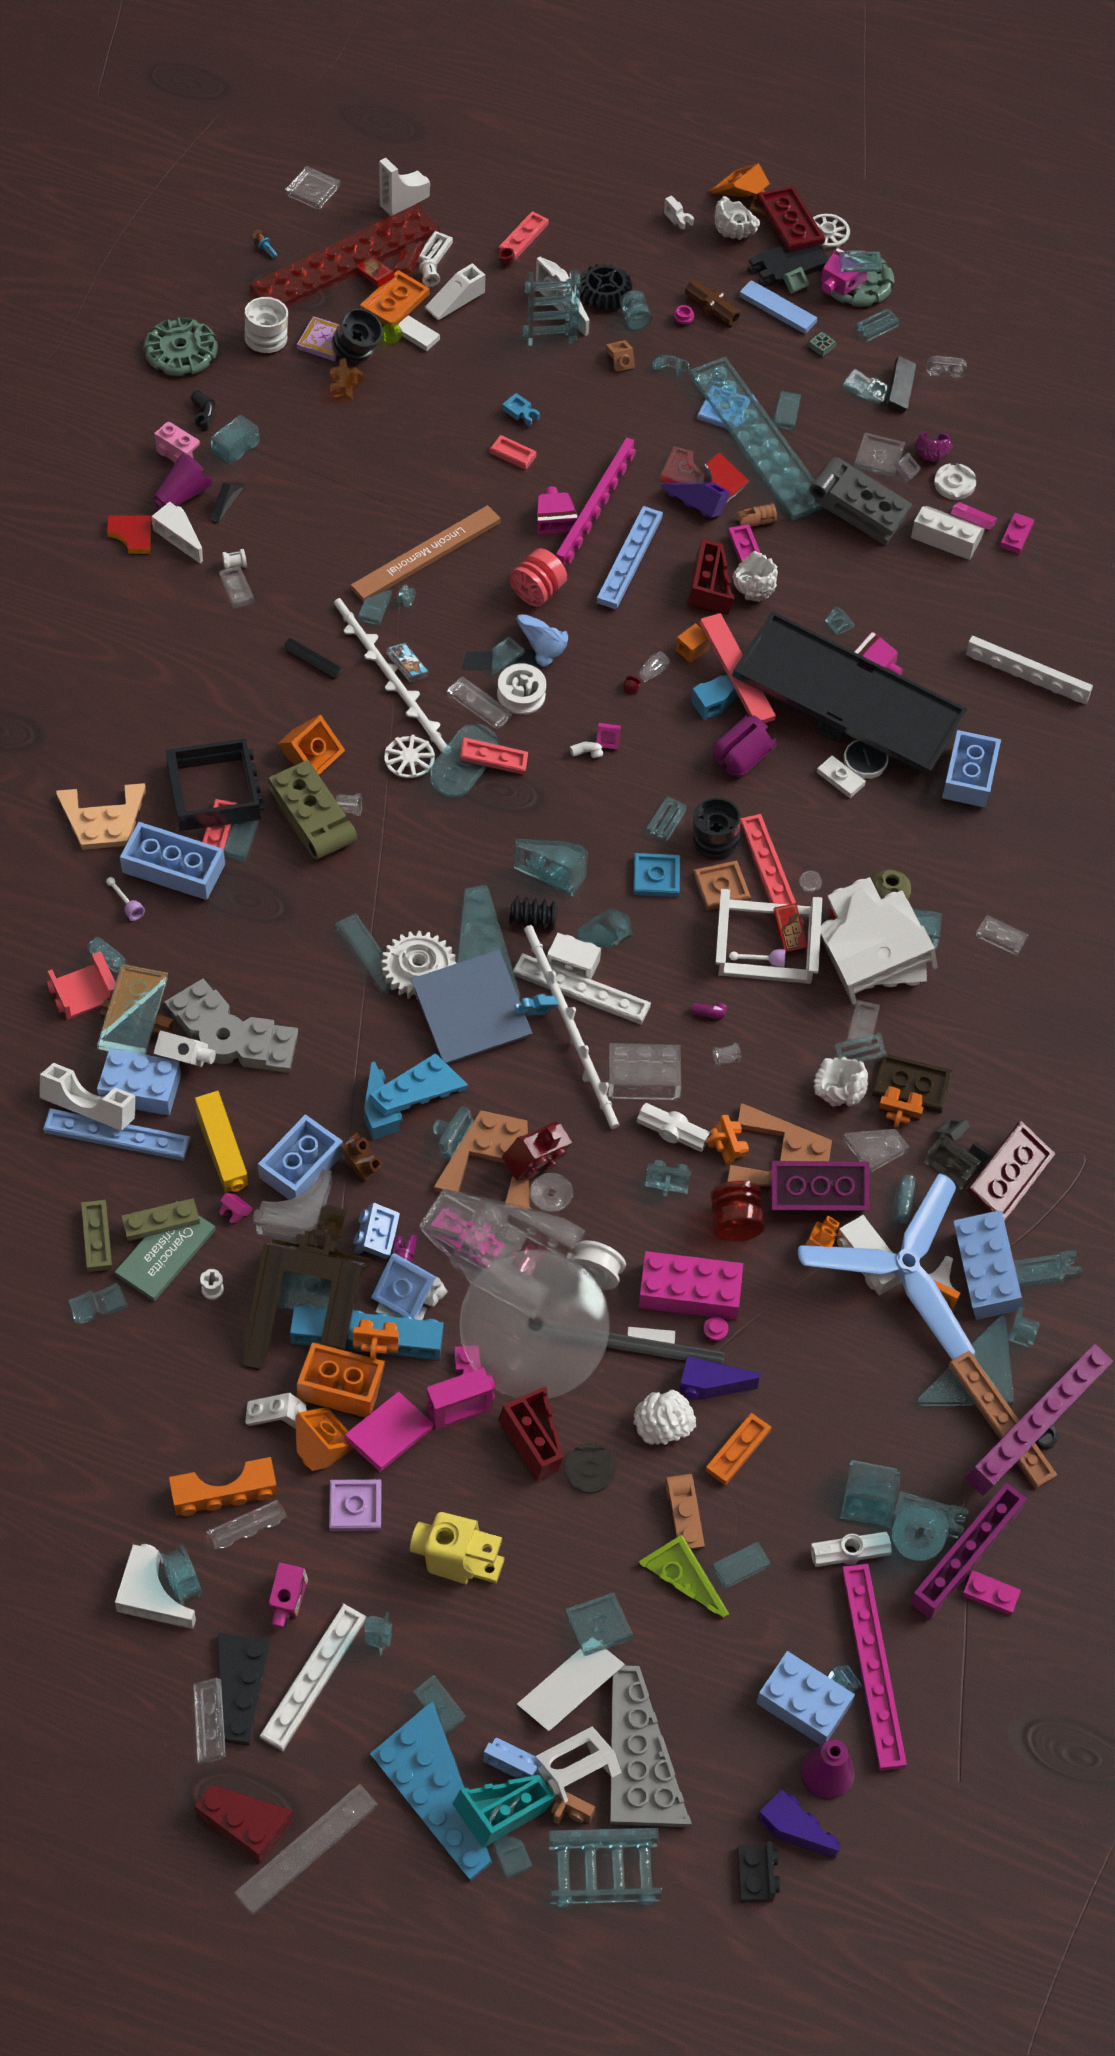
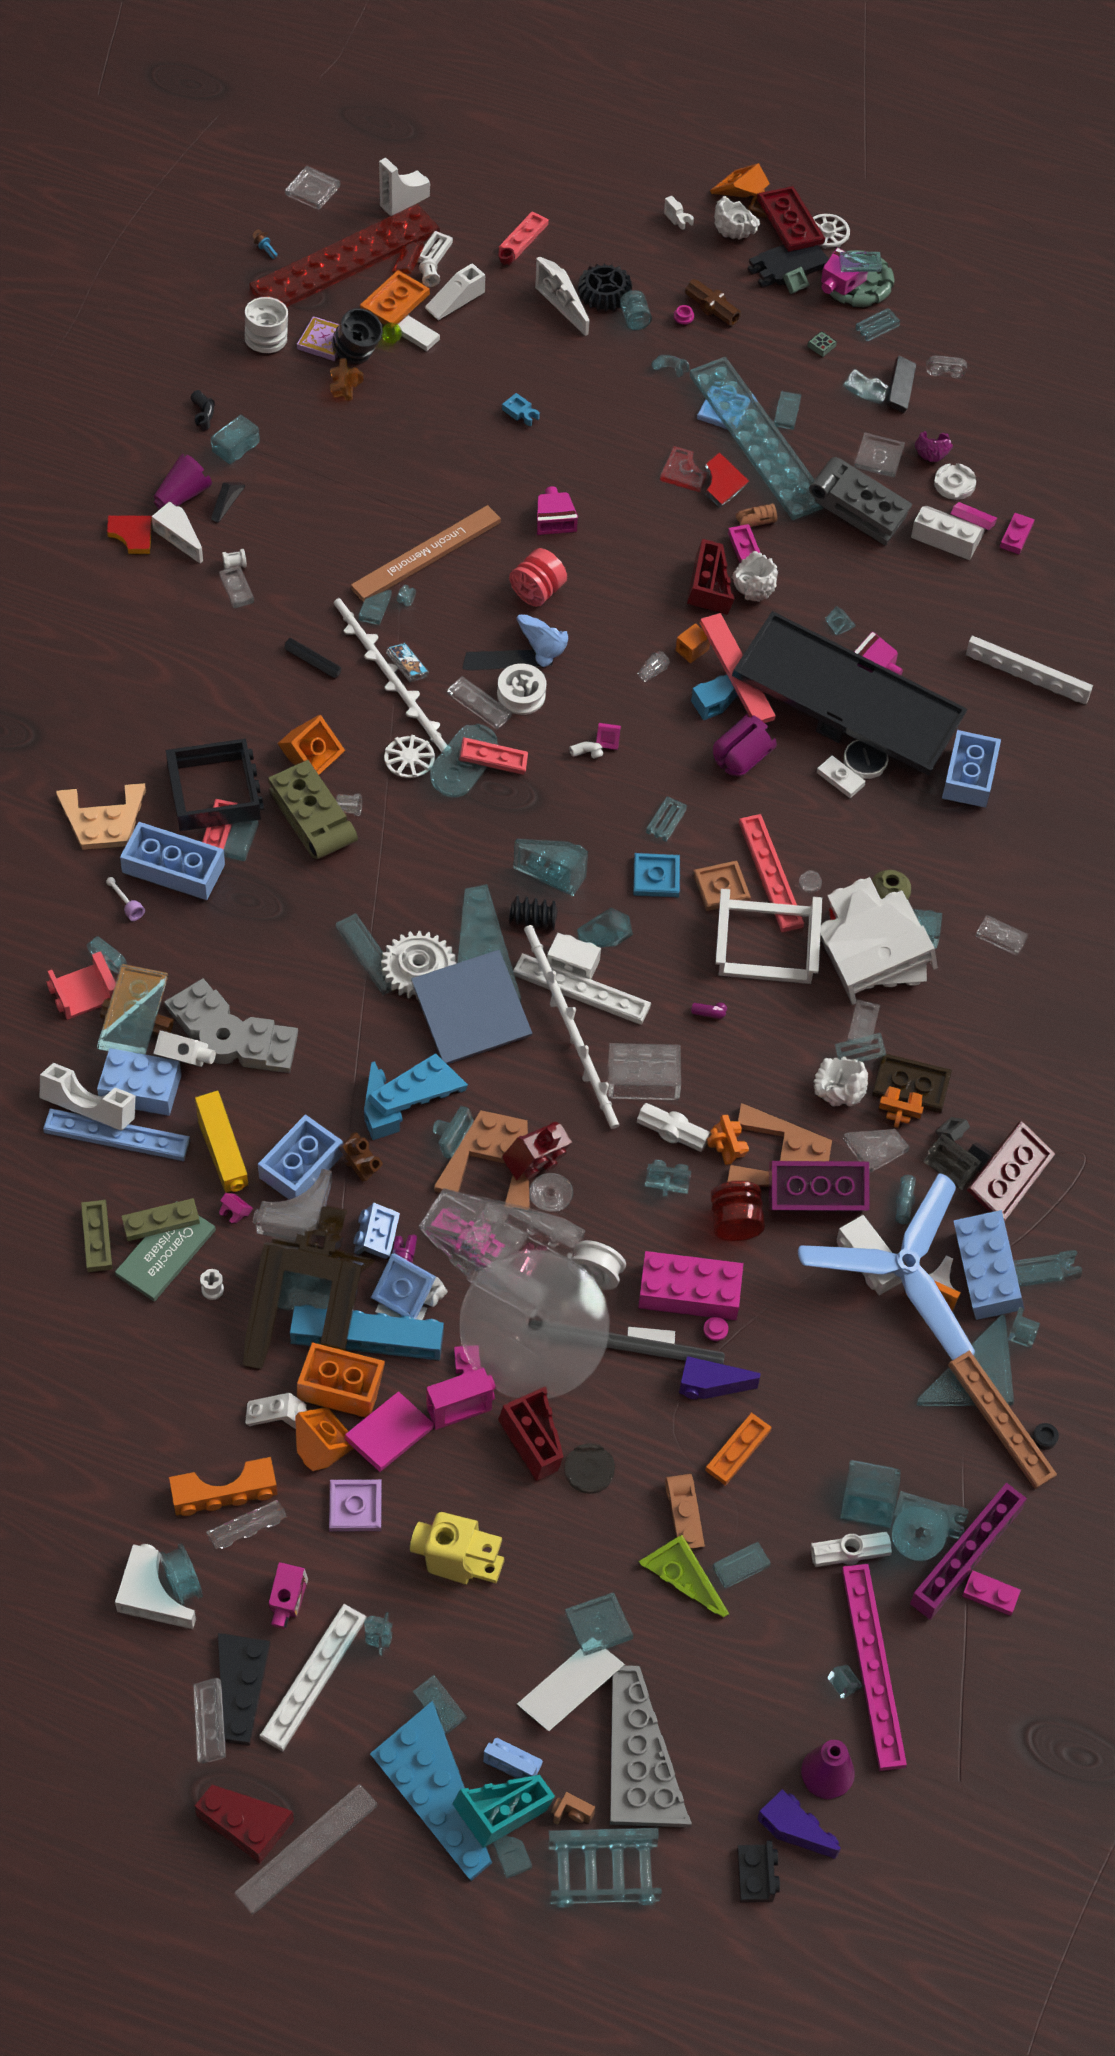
(99, 1304): clear light blue slope -> none
(173, 441): bright pink bracket -> none
(175, 333): sand green plate -> none
(376, 272): red tile -> none
(376, 1340): orange hips -> none
(505, 654): clear light blue tile -> none
(513, 452): coral tile -> none
(537, 1005): dark azure plate -> none
(570, 314): clear light blue fence -> none
(598, 498): dark pink plate -> none
(601, 1756): white panel -> none
(622, 355): nougat bracket -> none
(629, 557): light blue plate -> none
(632, 685): dark red hinge -> none
(664, 1417): white hair -> none
(704, 496): dark purple slope -> none
(716, 828): black wheel -> none
(727, 1054): clear bush -> none
(776, 957): hinge -> none
(778, 307): light blue tile -> none
(790, 927): tile -> none
(805, 1698): light blue brick -> none
(823, 1233): orange hips -> none
(907, 467): clear tile -> none
(1038, 1420): magenta brick -> none

